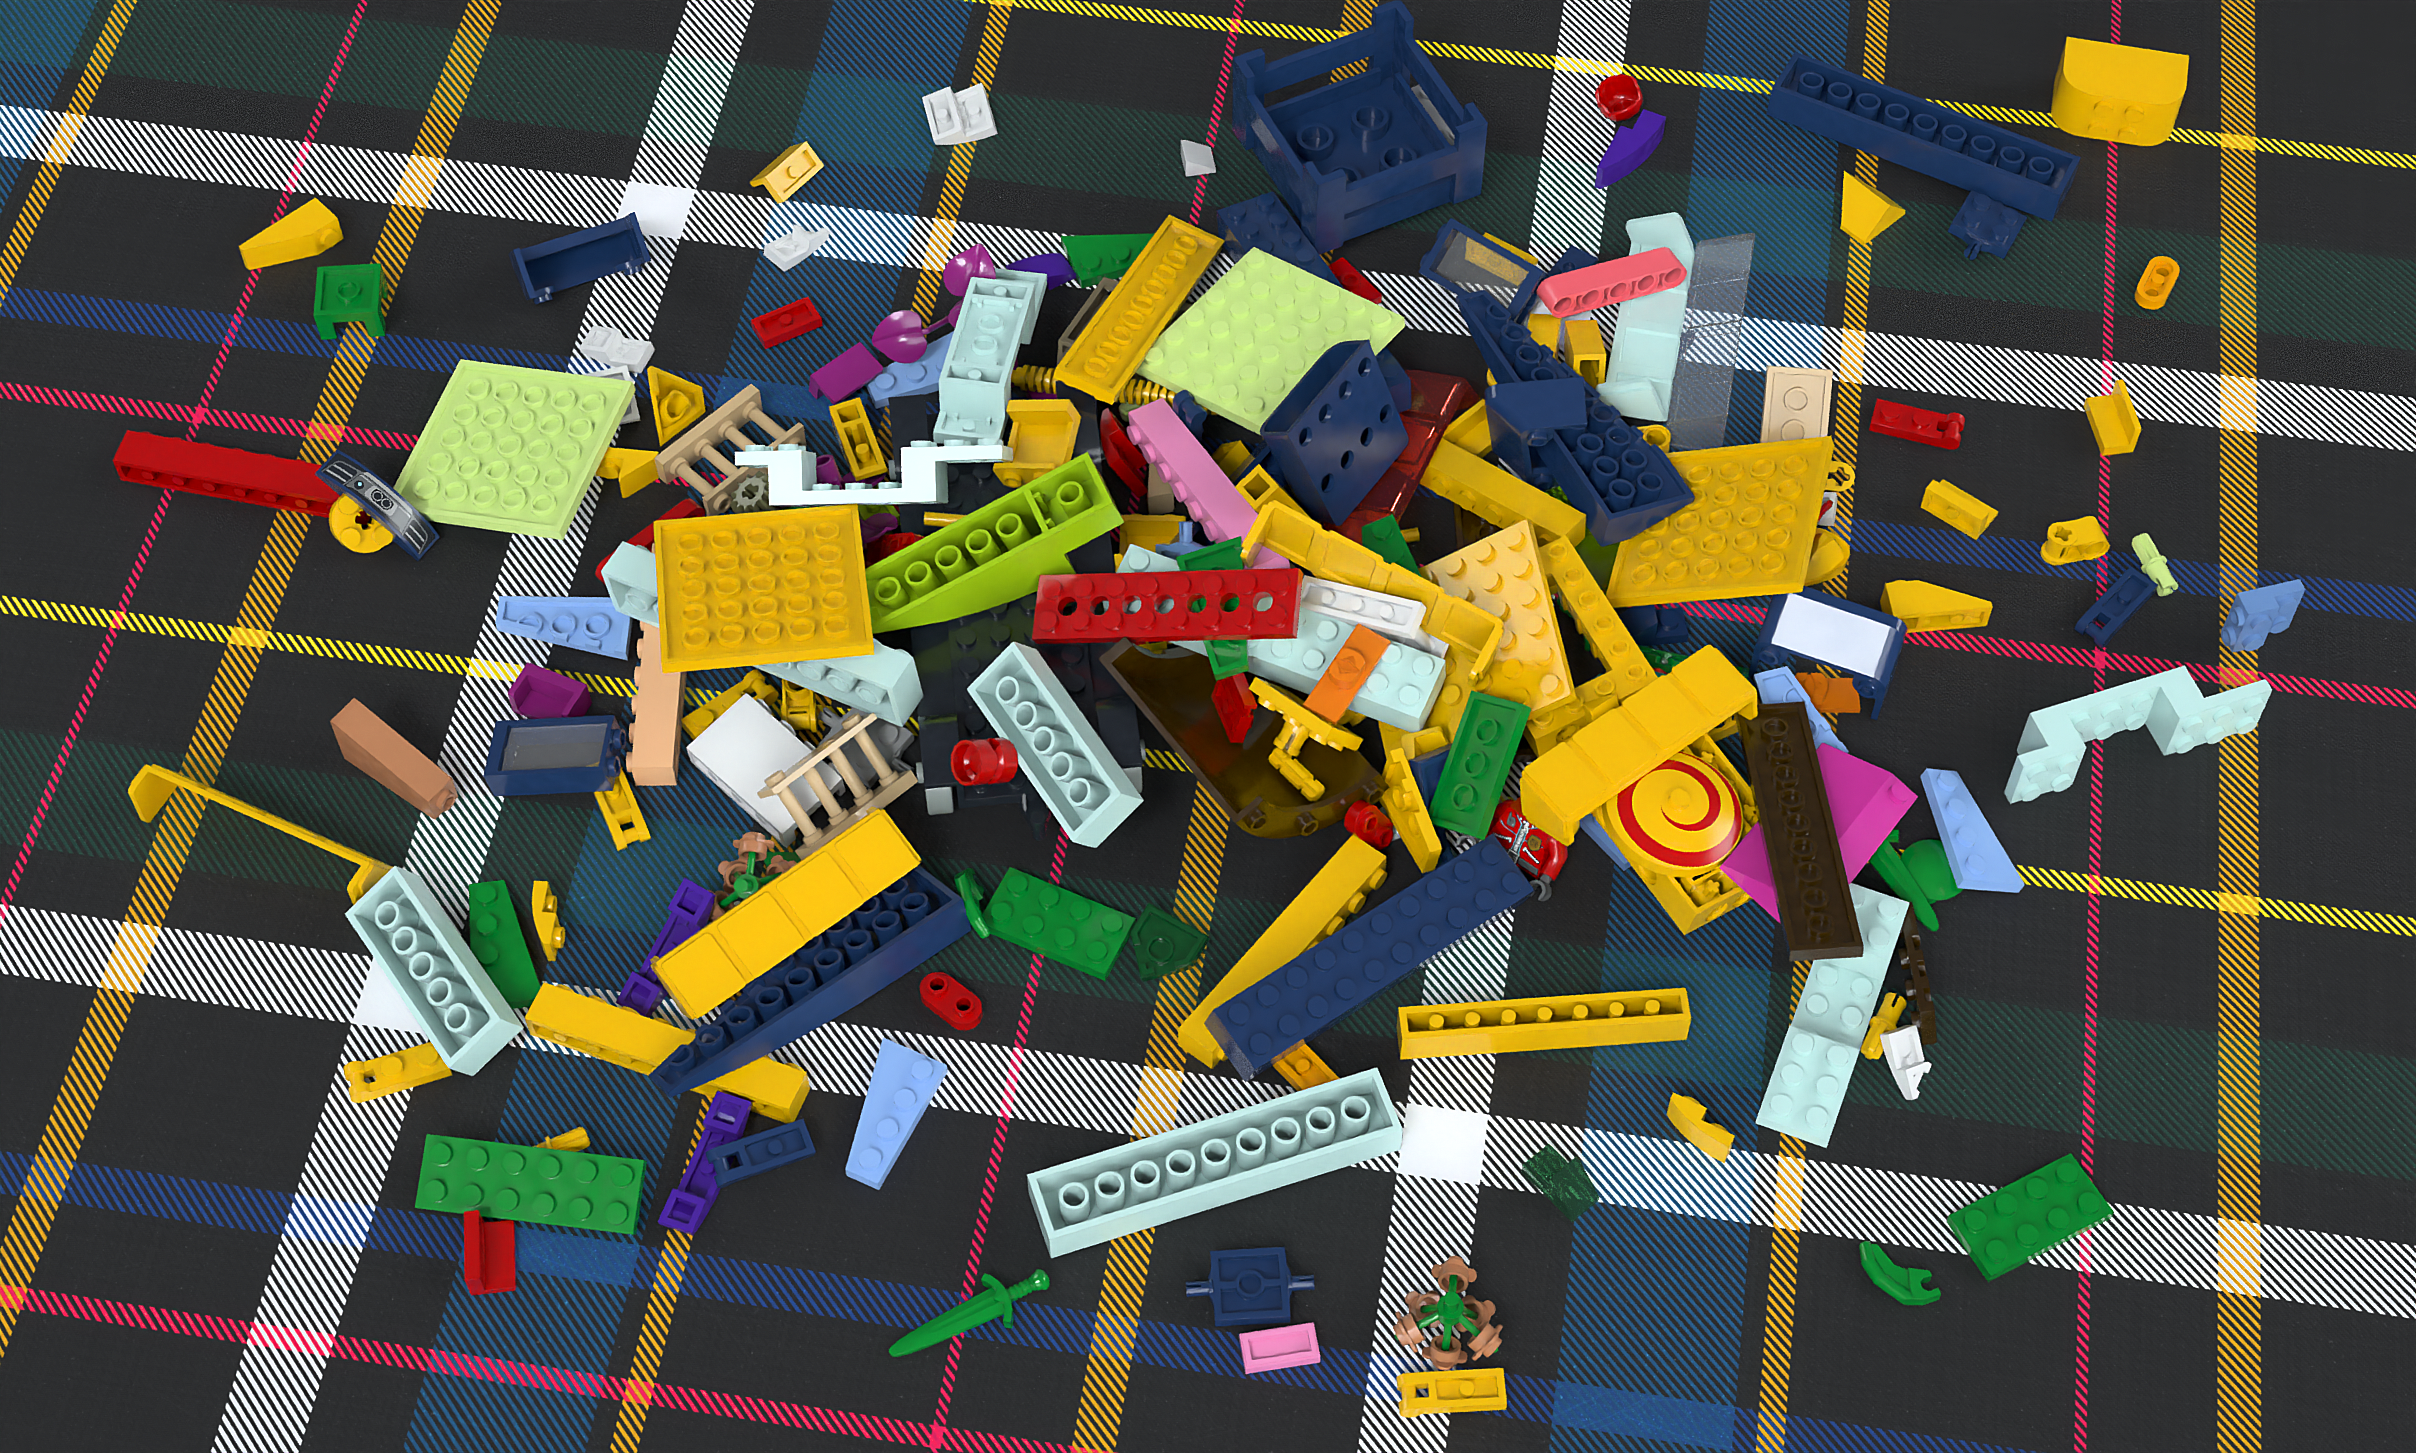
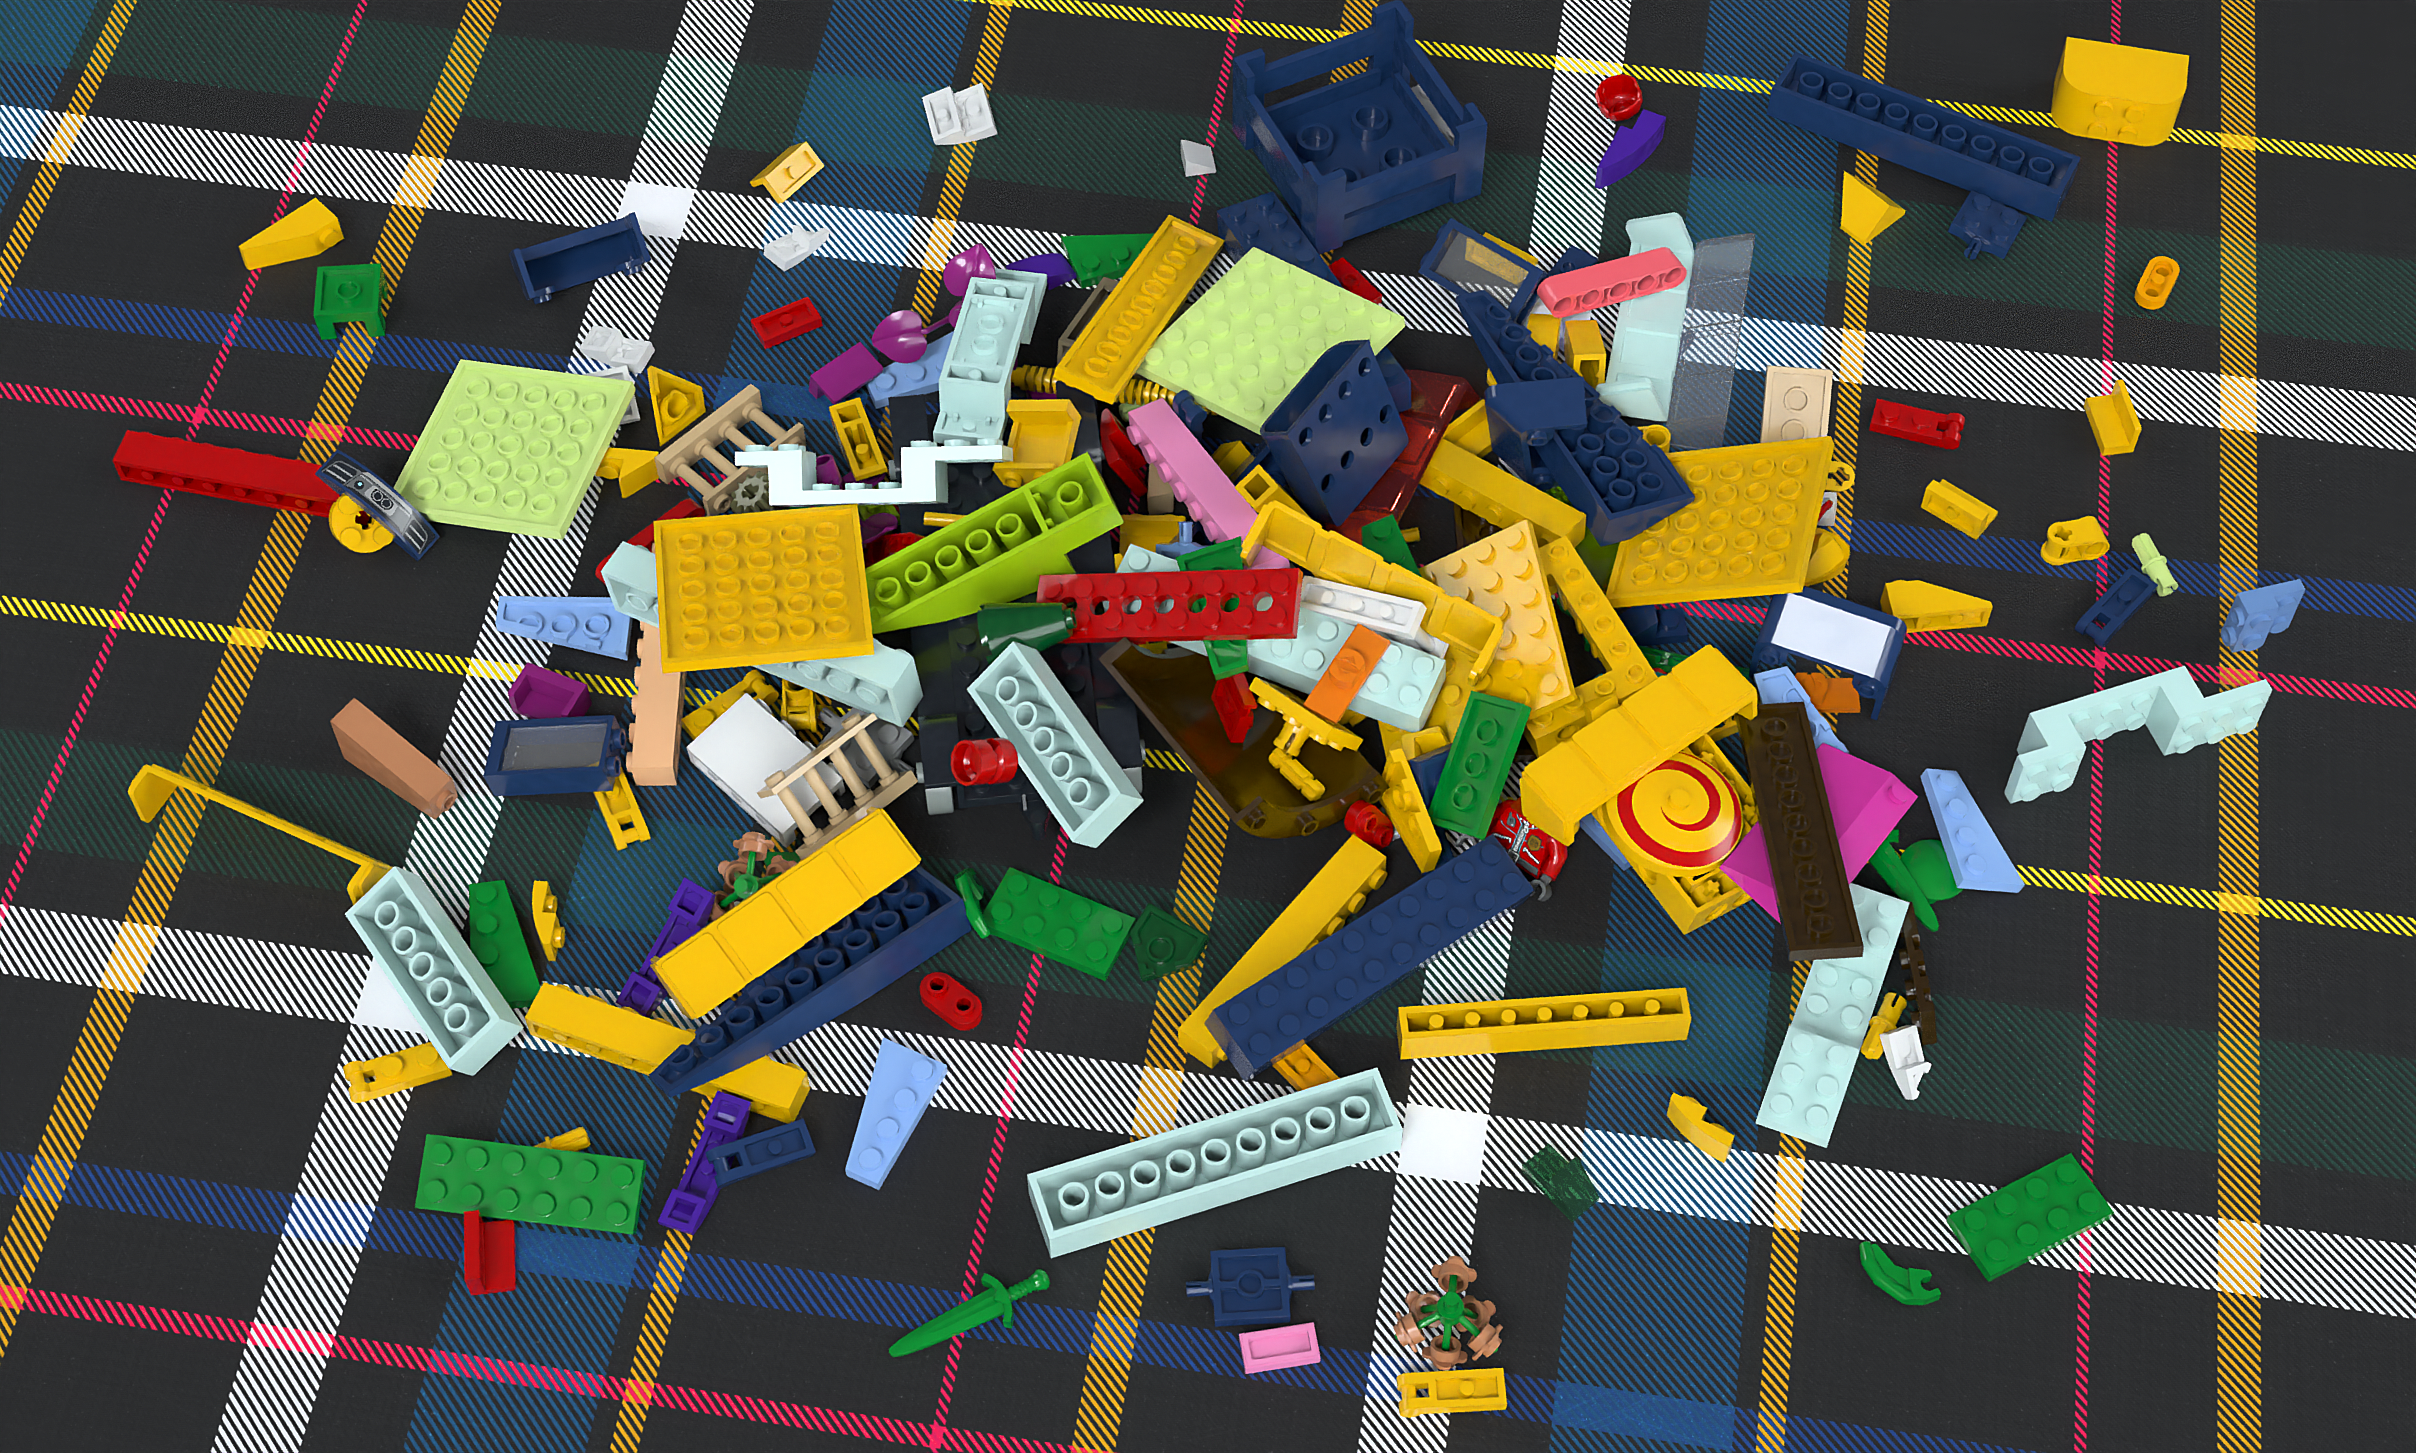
(1025, 623): none -> dark green cone

